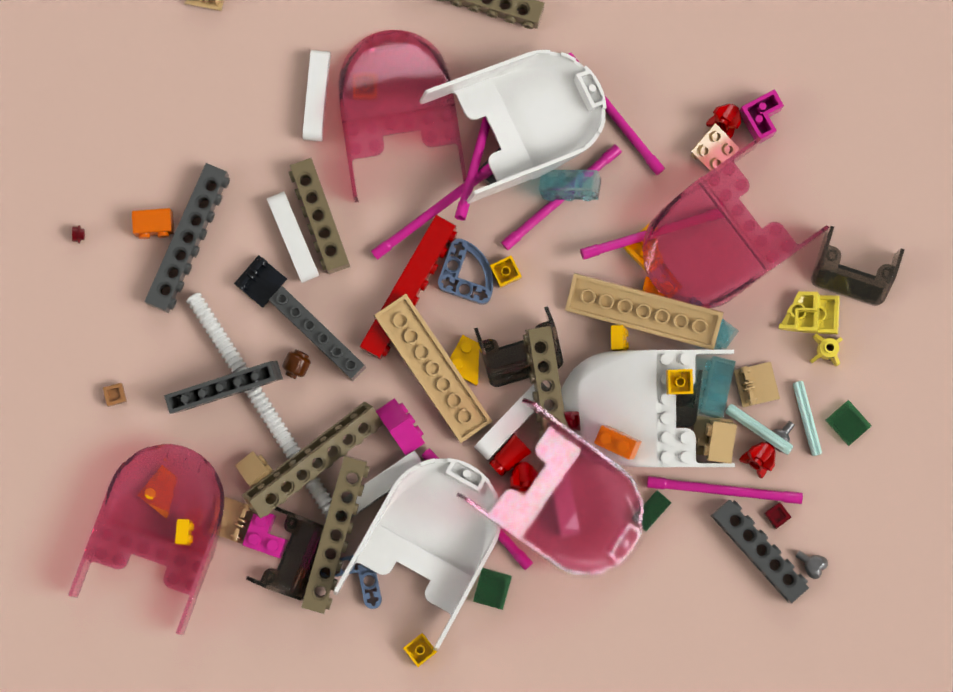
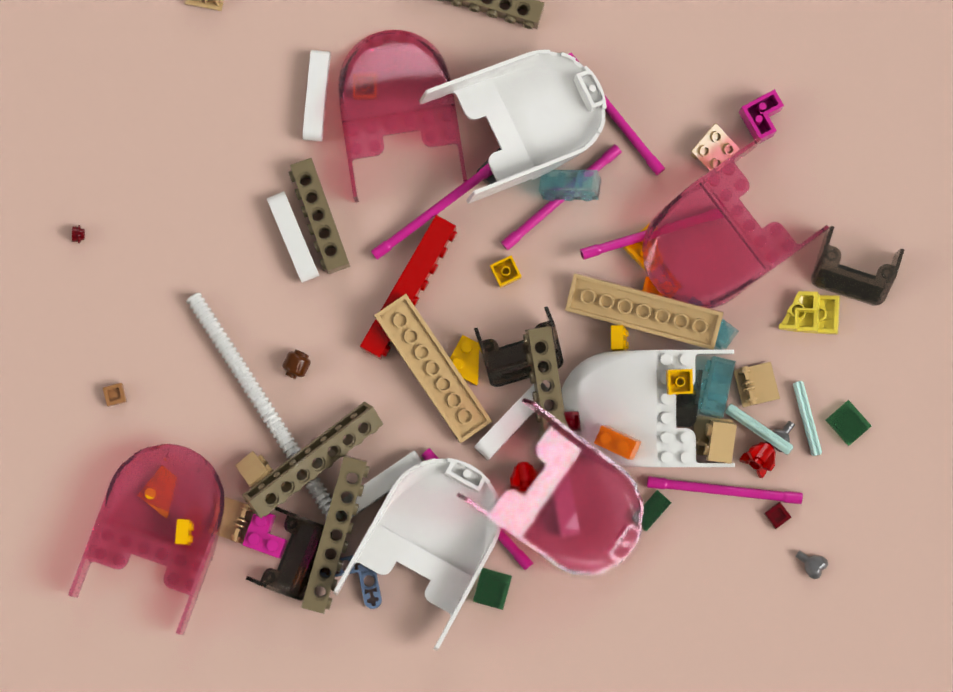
(152, 223): orange piece -> none
(209, 175): dark grey brick -> none
(223, 387): dark grey brick -> none
(260, 281): black hinge -> none
(317, 333): dark grey brick -> none
(401, 426): dark pink brick -> none
(420, 649): yellow piece -> none
(453, 275): sand blue beam -> none
(463, 206): dark pink piece -> none
(510, 455): red plant -> none
(722, 518): dark grey brick -> none
(727, 118): red brick -> none
(822, 351): light yellow brick -> none

